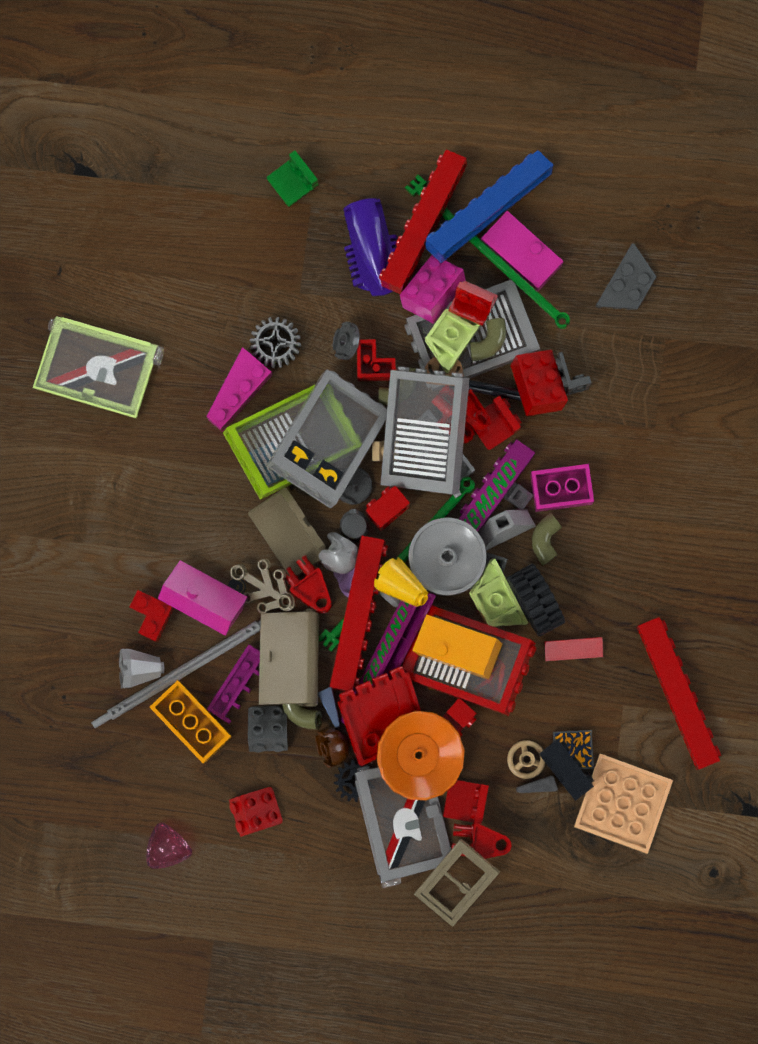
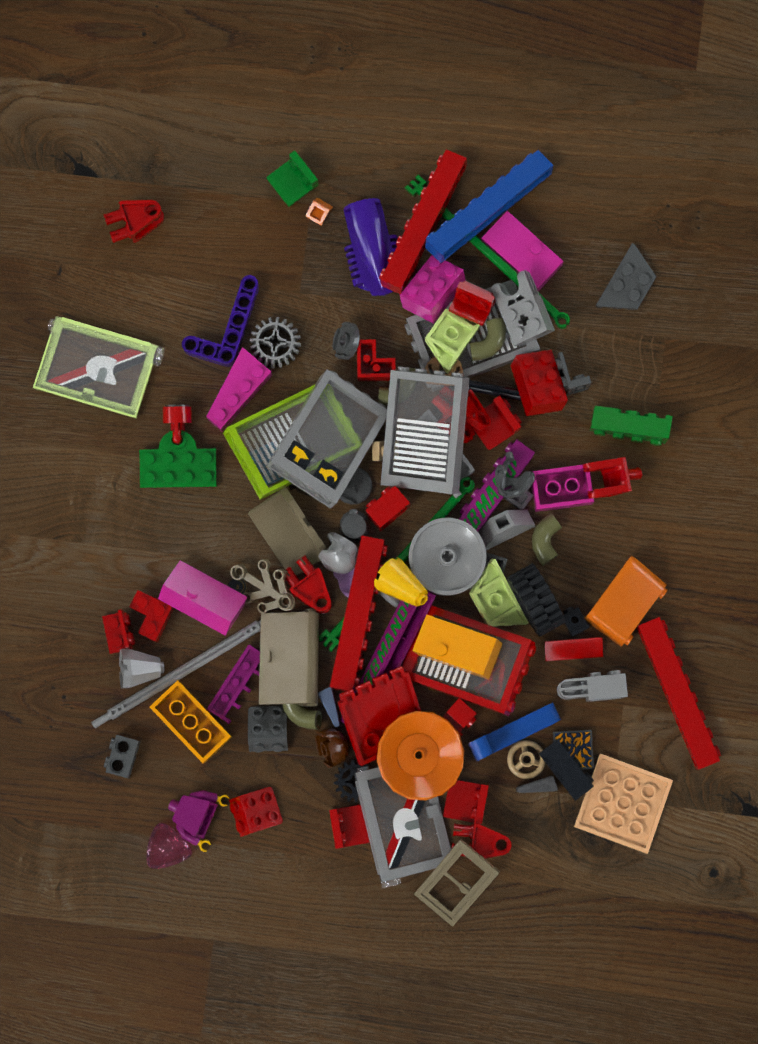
(118, 632): none -> red bracket
(128, 757): none -> dark grey brick
(137, 218): none -> red piece
(177, 459): none -> green plate
(194, 815): none -> magenta torso
(231, 329): none -> dark purple beam
(319, 211): none -> orange slope
(348, 826): none -> red bracket
(514, 732): none -> blue beam
(520, 306): none -> light grey brick
(520, 484): none -> dark grey helmet
(572, 628): none -> black brick
(595, 687): none -> light grey brick
(615, 477): none -> red piece
(626, 601): none -> orange windscreen
(631, 425): none -> green wedge

